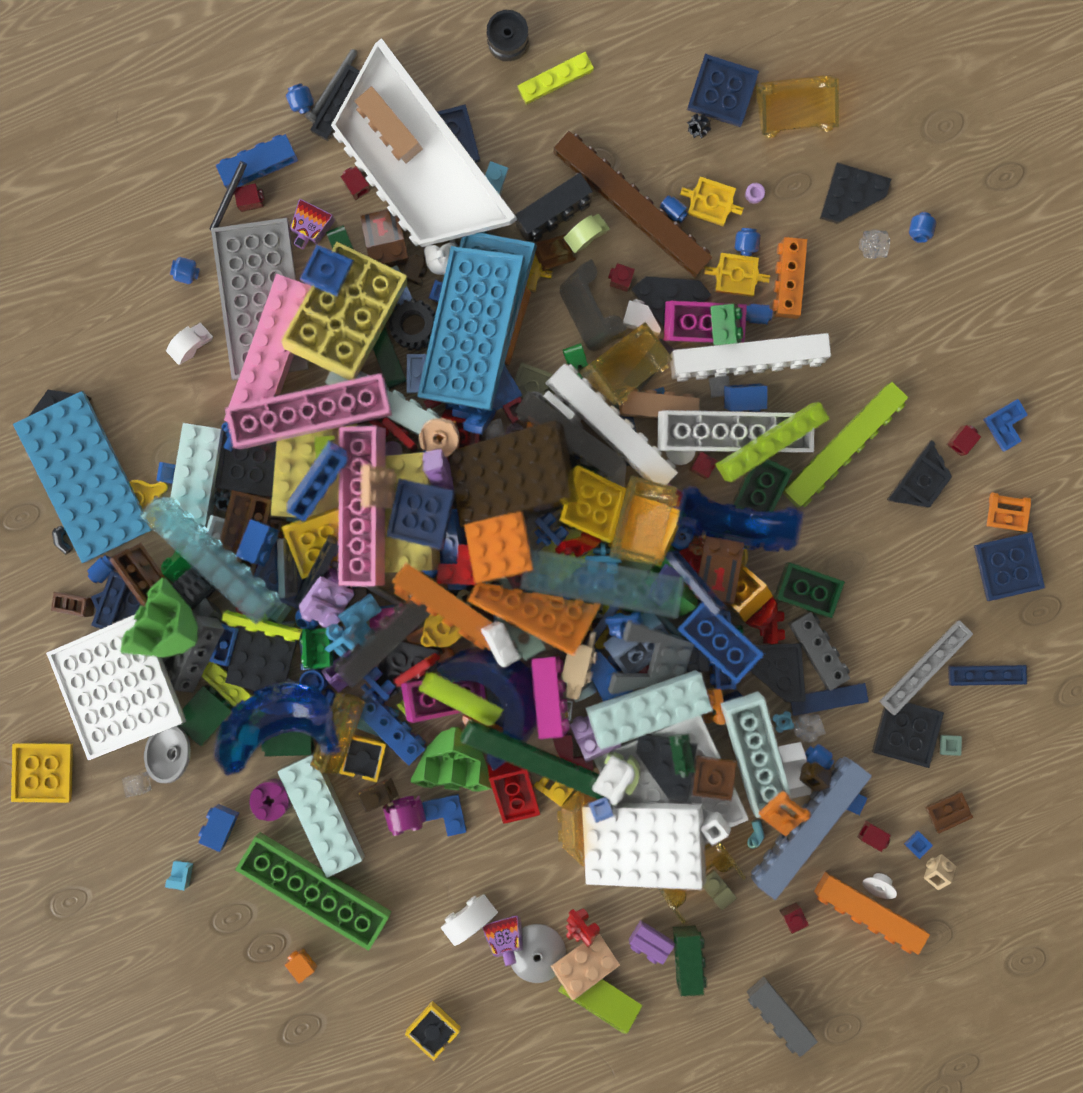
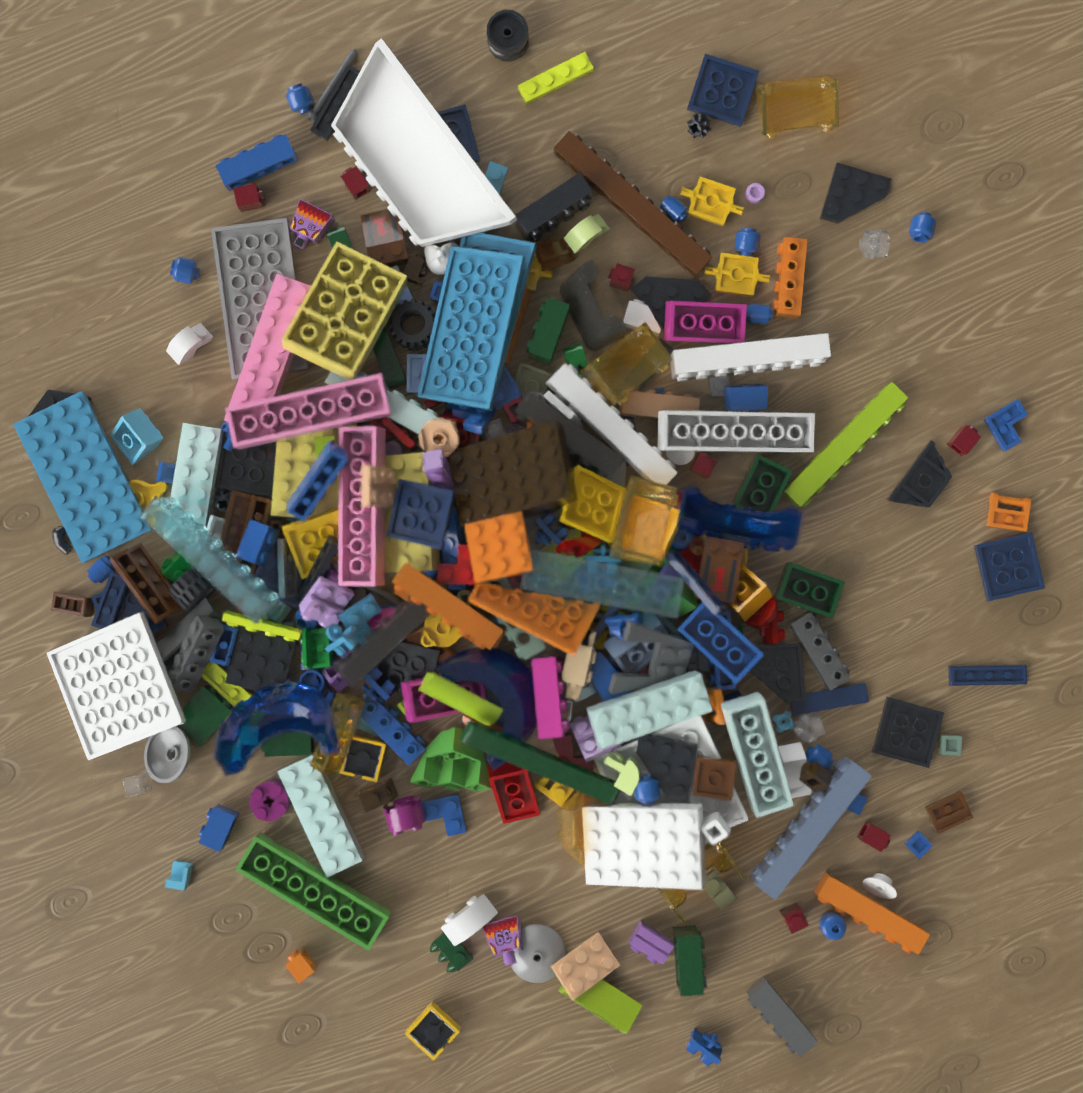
(42, 772): yellow plate -> none
(136, 436): none -> medium azure slope
(162, 625): bright green brick -> none
(228, 195): black bar -> none
(327, 270): blue plate -> none
(388, 124): medium nougat brick -> none
(417, 670): red plate -> none
(457, 955): none -> dark green plate
(500, 643): white brick -> none
(547, 331): none -> dark green brick
(578, 928): red hips -> none
(601, 809): tile -> none
(614, 779): white bracket -> none
(647, 790): none -> blue head
(682, 754): dark green hinge -> none
(705, 1044): none -> blue hips
(726, 324): bracket -> none
(757, 835): medium azure arm -> none
(772, 441): lime brick -> none
(781, 818): orange plate -> none
(832, 925): none -> blue head
(926, 667): light grey plate -> none
(940, 872): tan brick -> none

